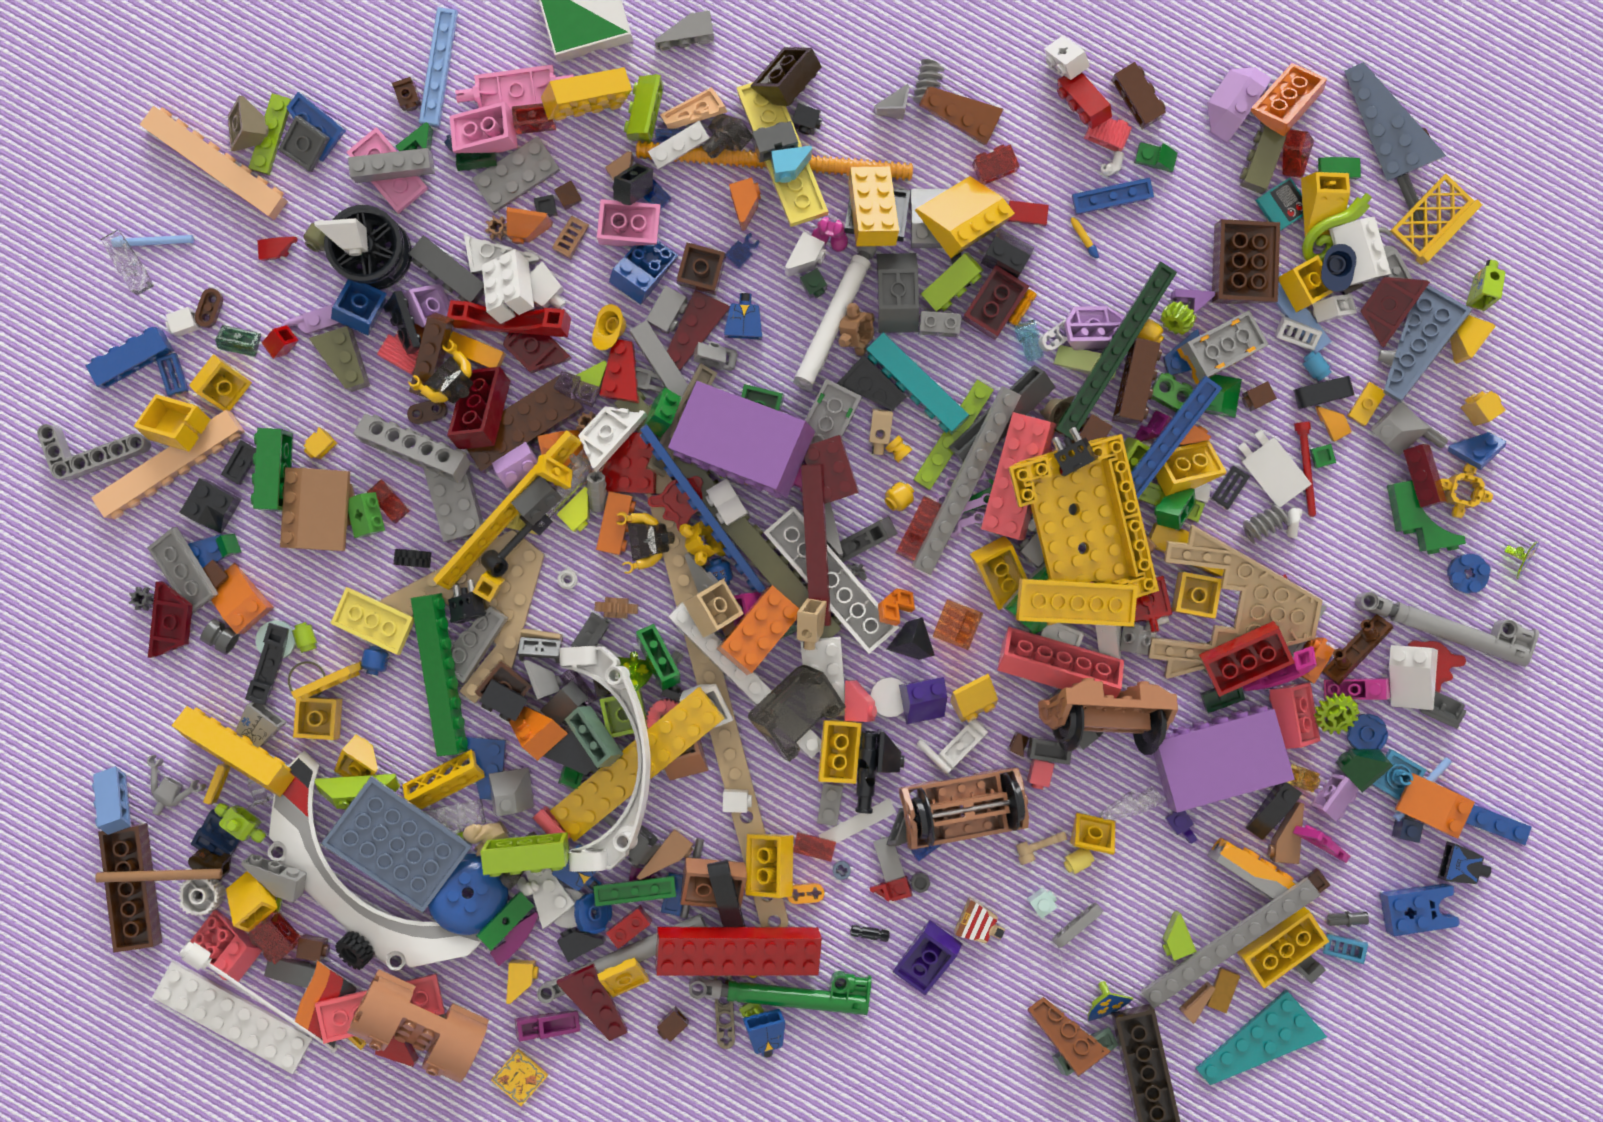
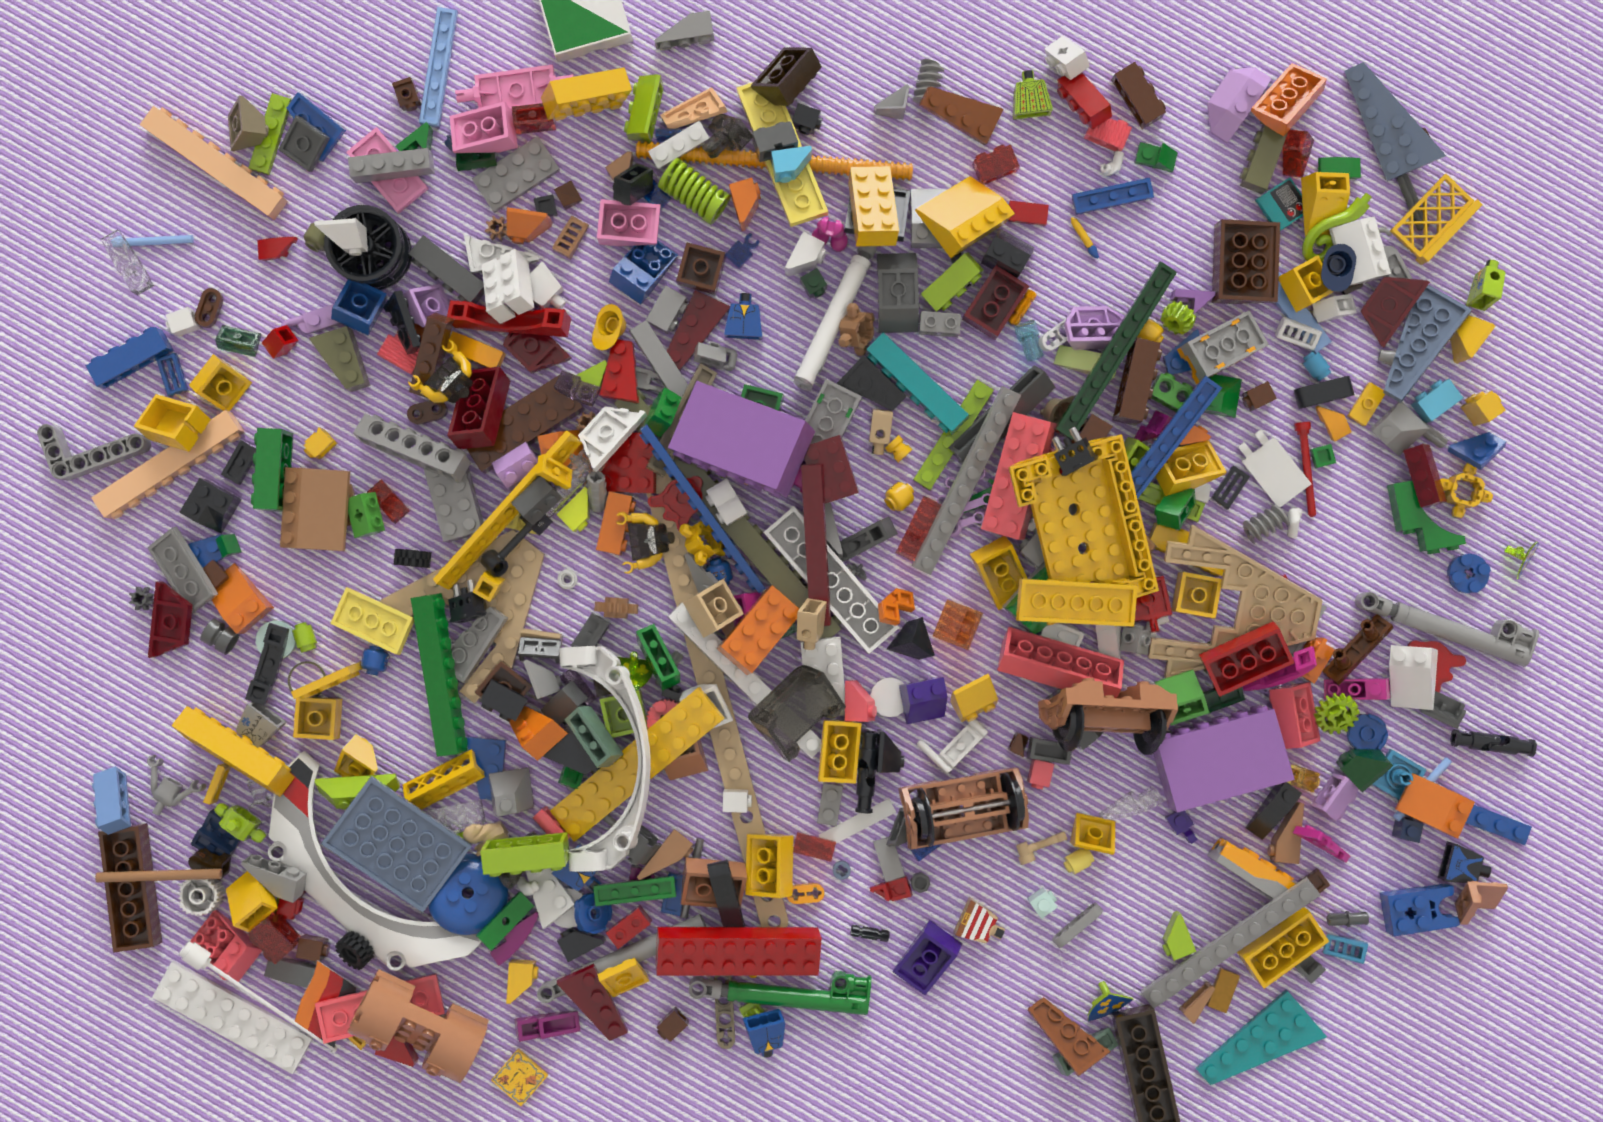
(288, 909): none -> red window
(695, 185): none -> lime piece
(1031, 98): none -> lime torso
(1189, 695): none -> bright green slope
(1437, 400): none -> medium azure brick
(1476, 896): none -> nougat bracket
(1493, 743): none -> black piece

